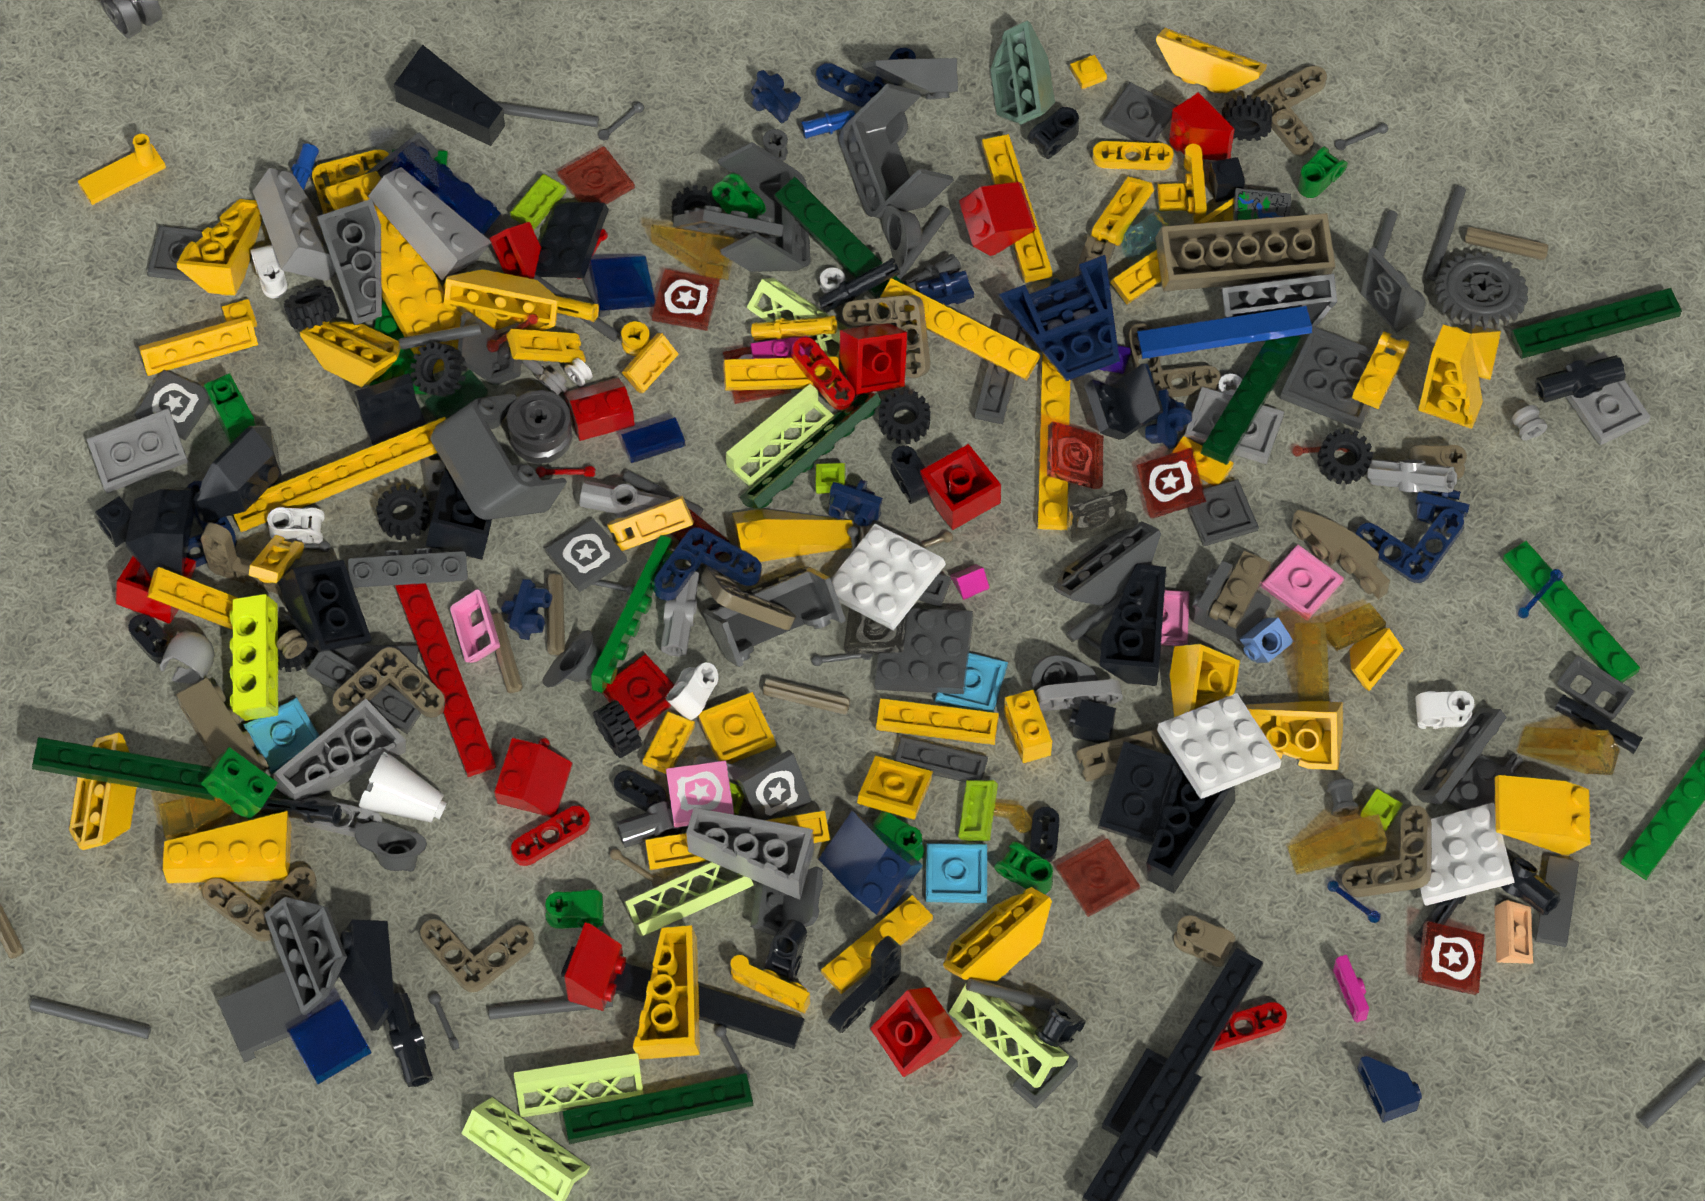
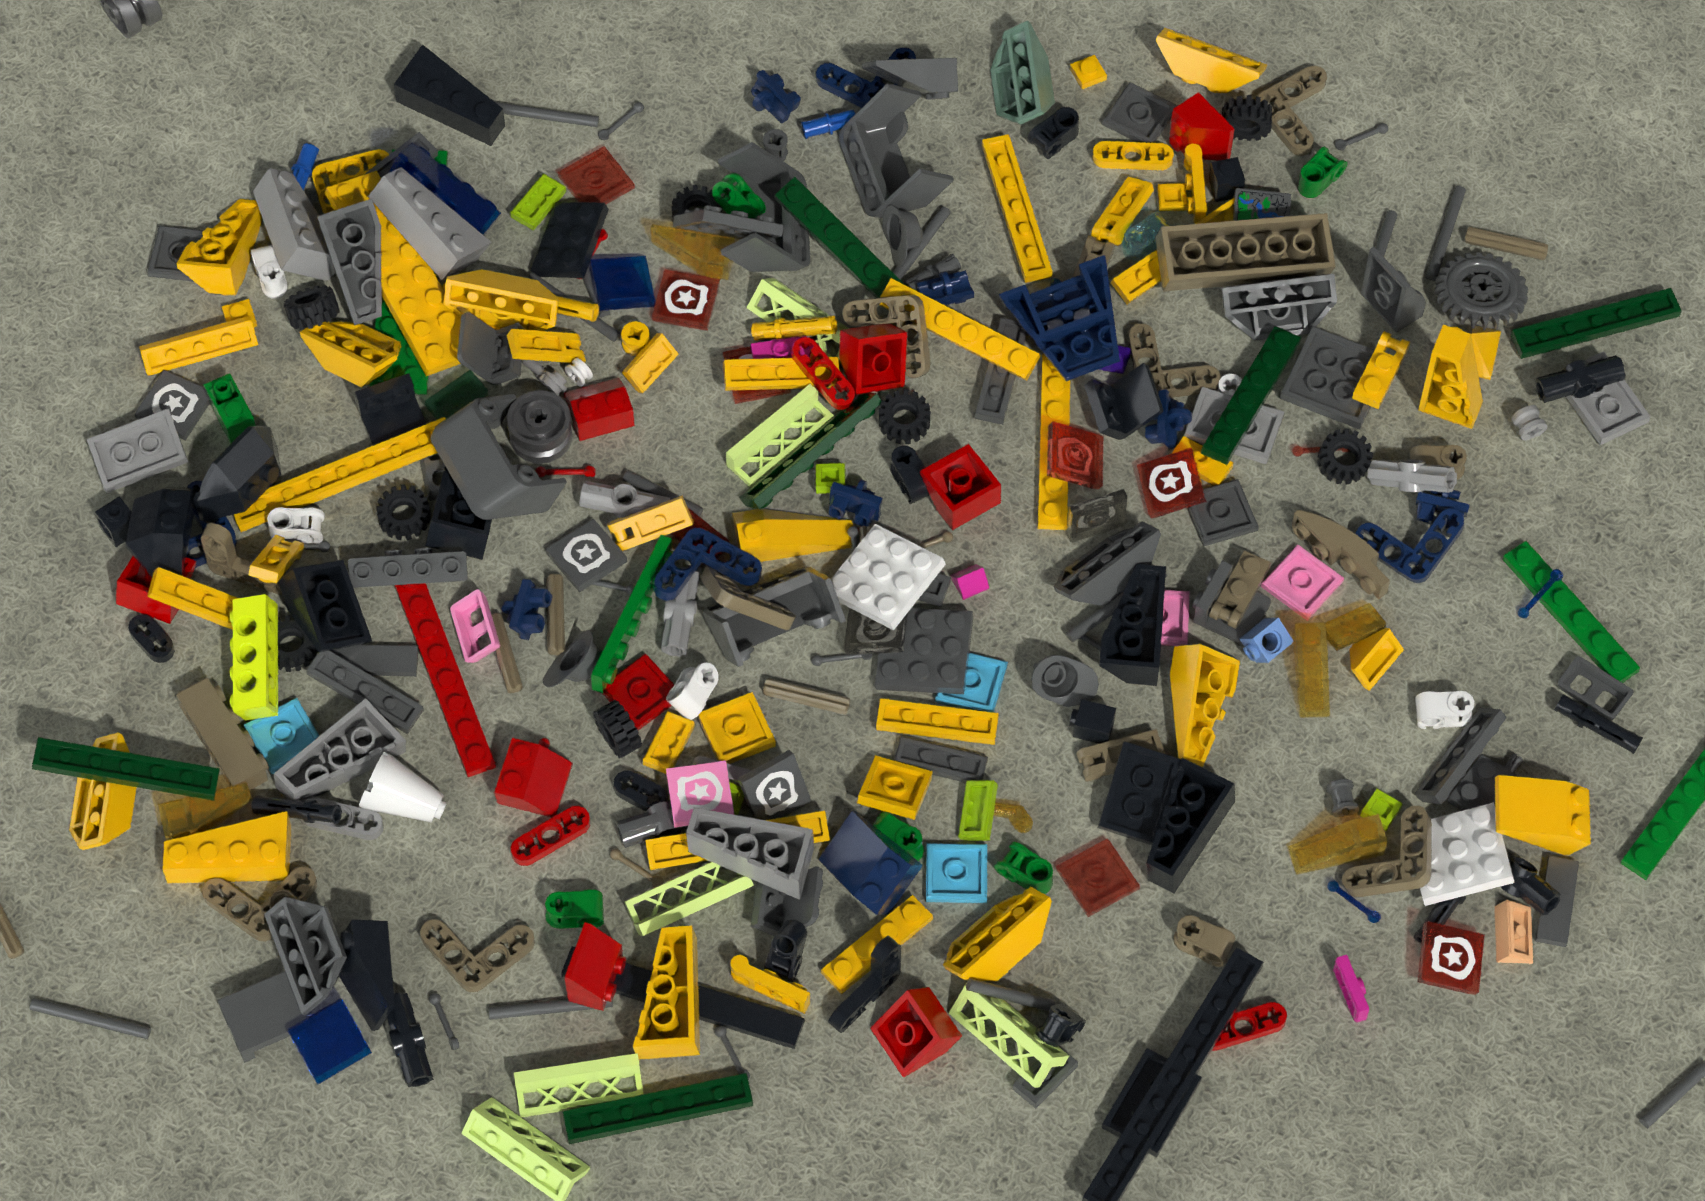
(124, 172): yellow piece -> none
(192, 650): light grey helmet -> none
(238, 783): green brick -> none
(291, 644): dark tan bush -> none
(392, 845): dark grey piece -> none
(394, 676): dark tan beam -> none
(425, 365): black tyre -> none
(441, 336): dark grey bar -> none
(493, 345): clear red hinge -> none
(517, 250): red slope -> none
(653, 440): clear blue plate -> none
(831, 273): white bush -> none
(849, 290): black pin -> none
(997, 216): red slope -> none
(1027, 726): yellow brick -> none
(1051, 835): black beam -> none
(1070, 694): light grey beam -> none
(1219, 745): white plate -> none
(1224, 332): blue tile -> none
(1303, 730): yellow wedge -> none
(1389, 1089): dark blue slope -> none
(1572, 748): clear yellow slope -> none

